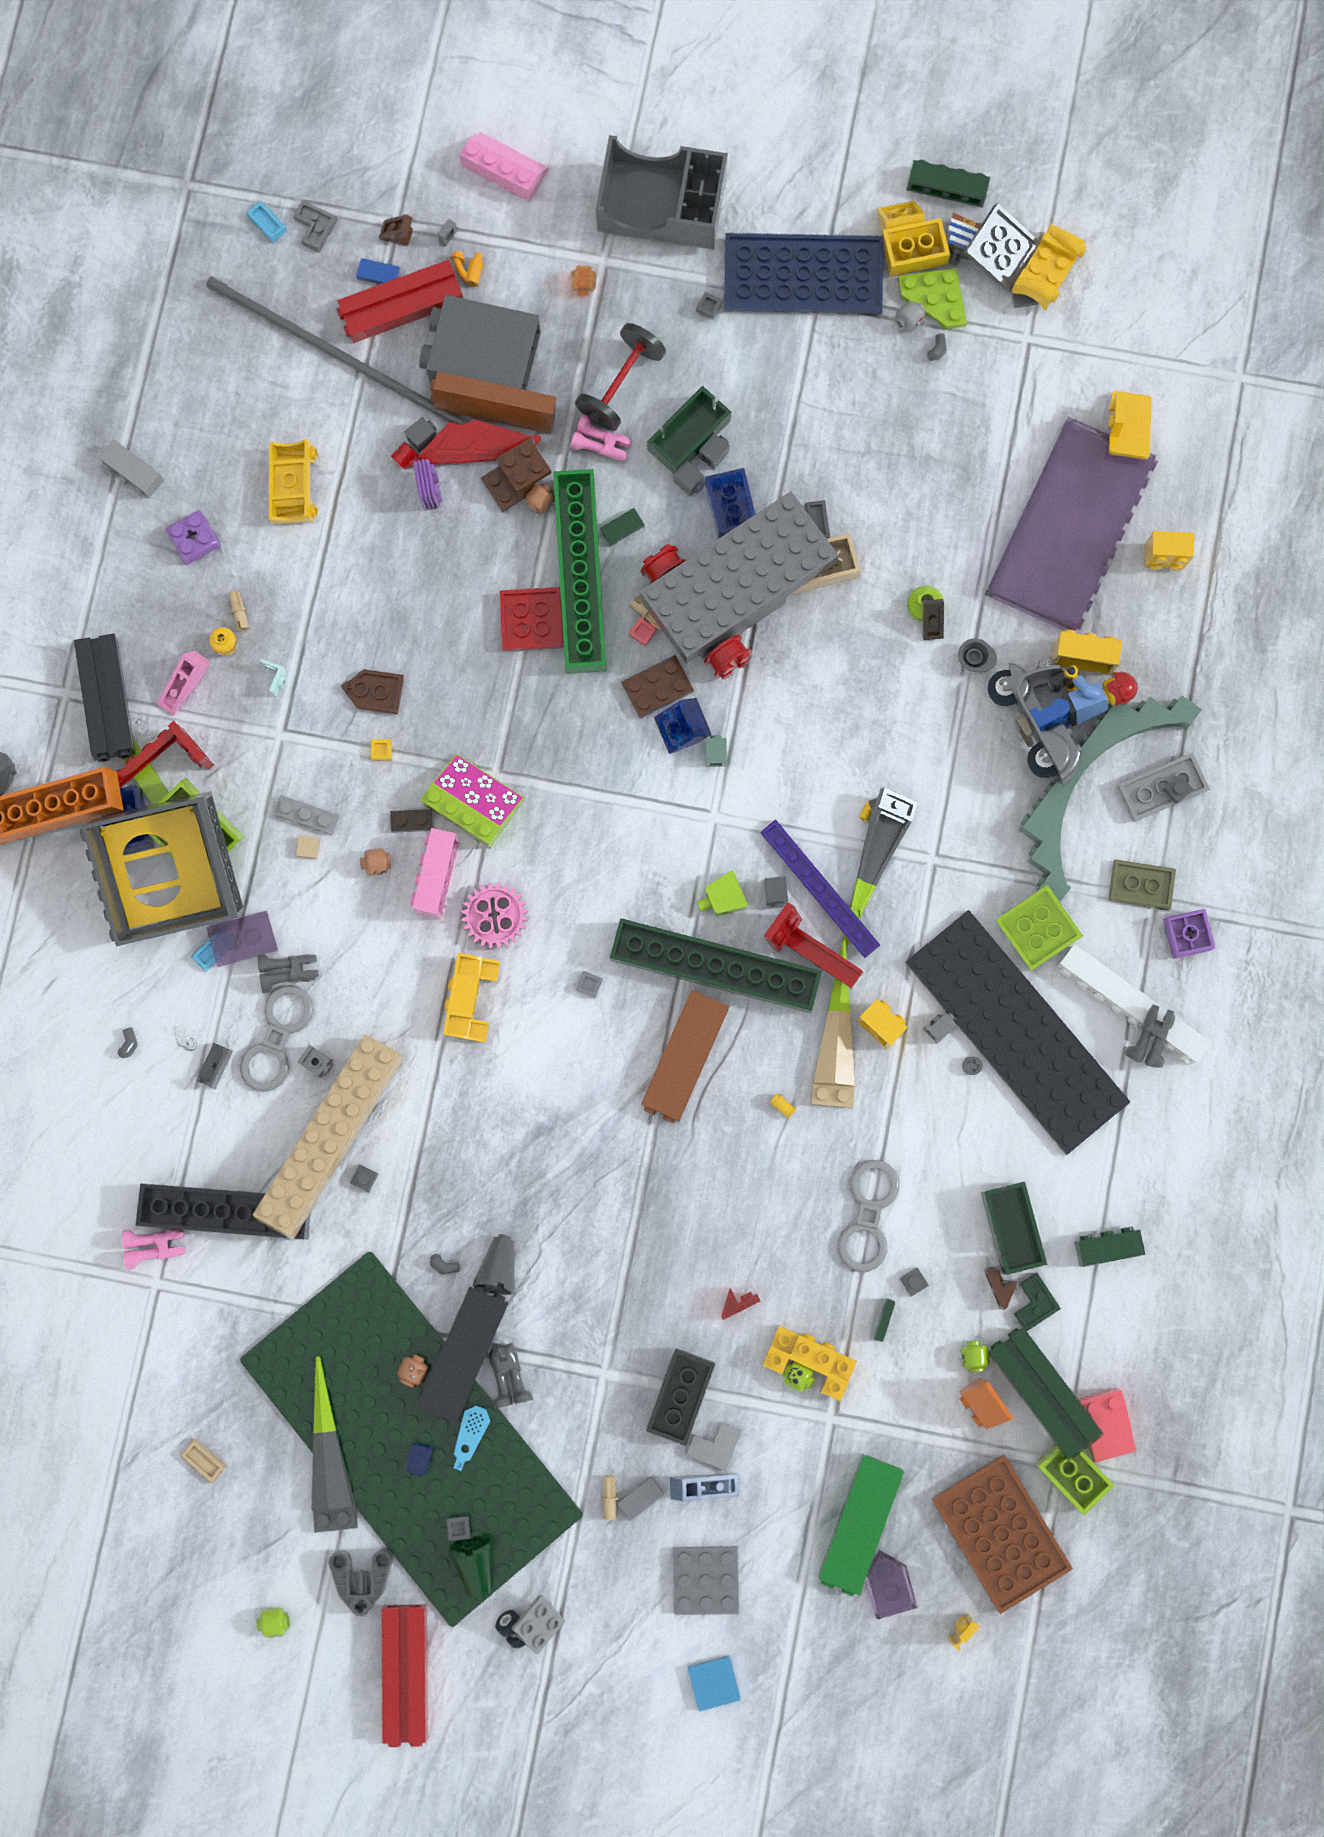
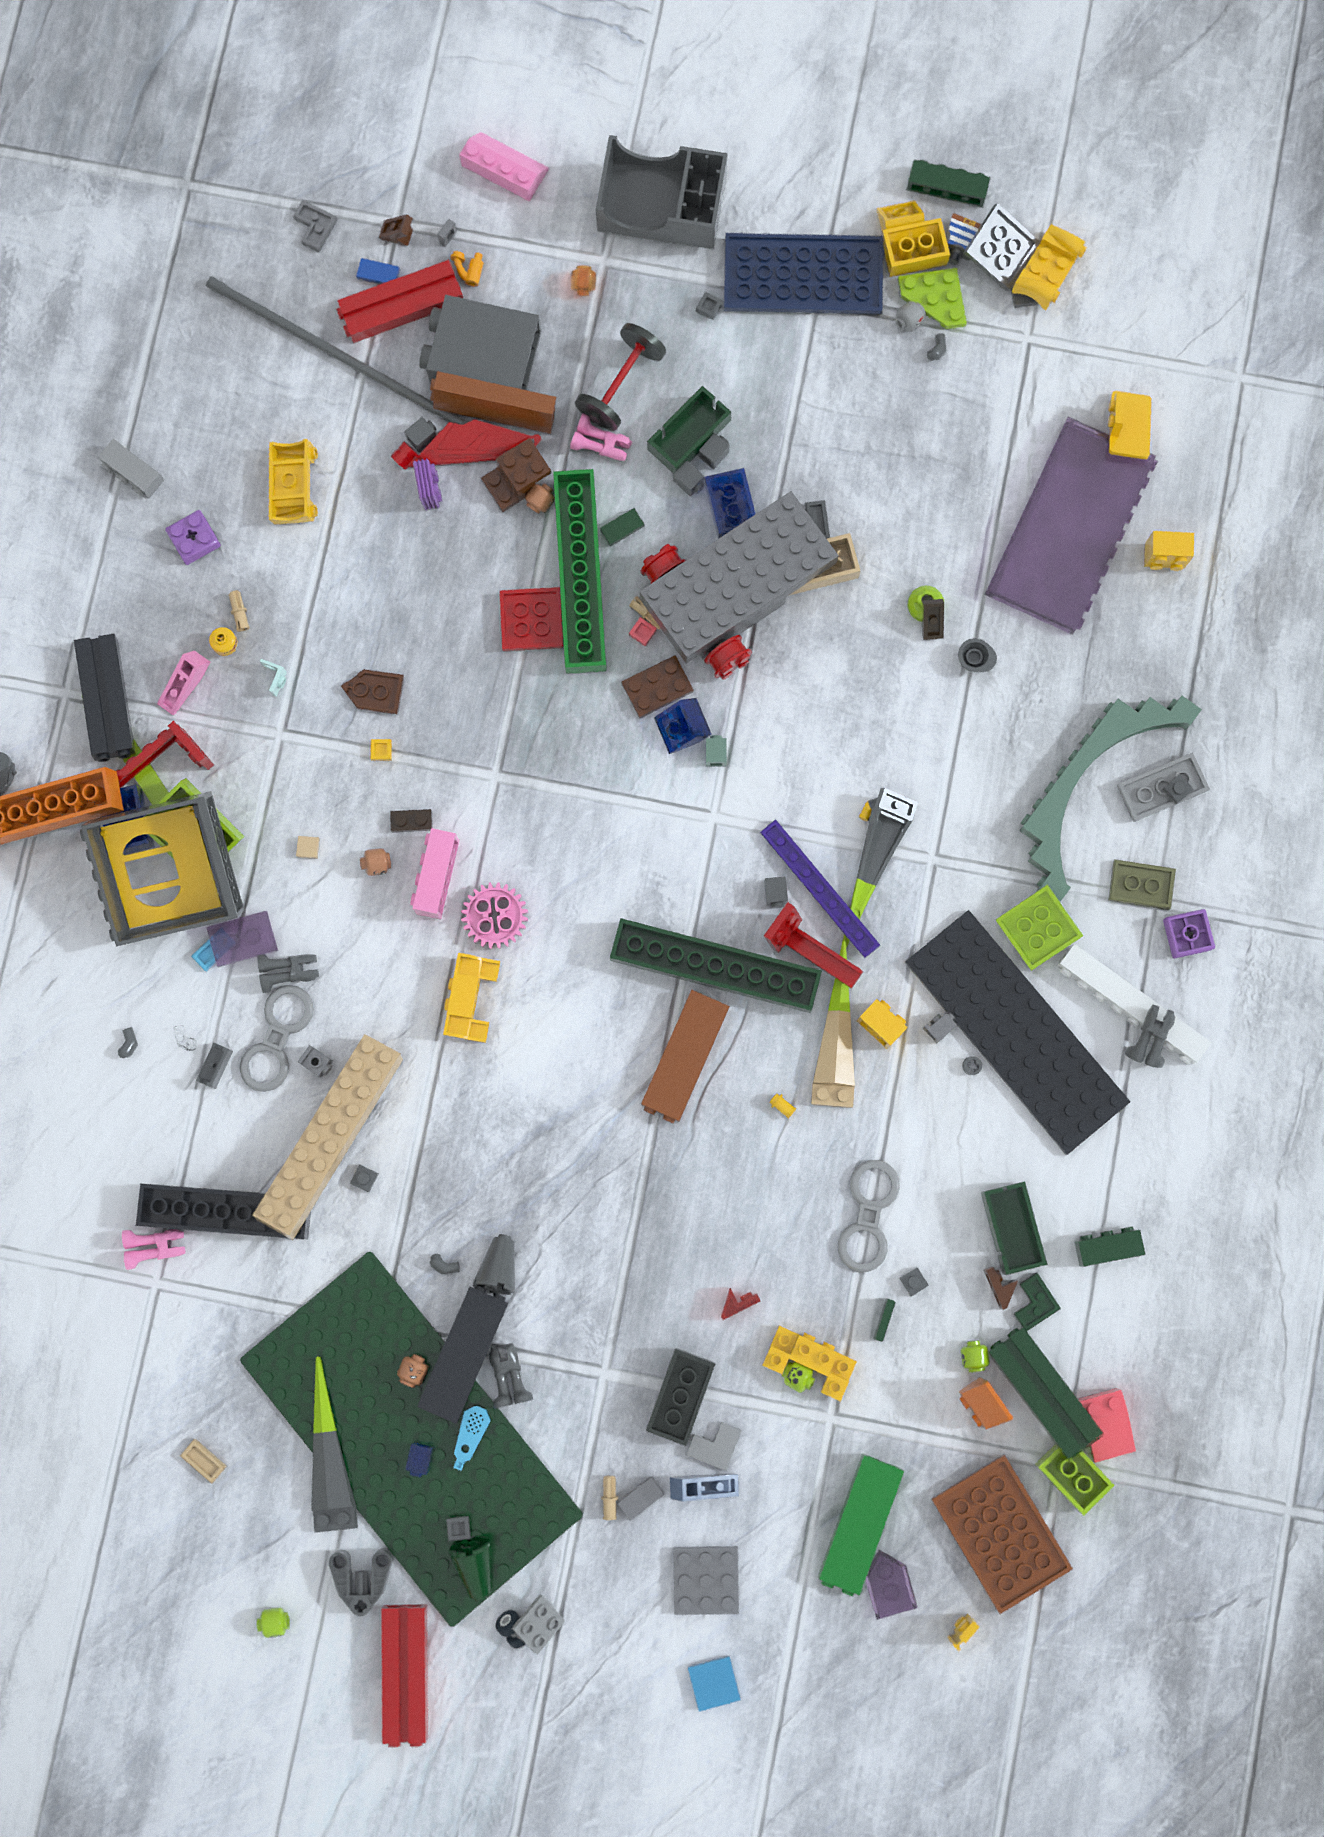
(266, 221): medium azure tile -> none
(306, 815): light grey plate -> none
(472, 800): slope -> none
(589, 984): flat silver tile -> none
(723, 896): lime torso -> none
(1055, 749): piece -> none
(1087, 652): yellow piece -> none

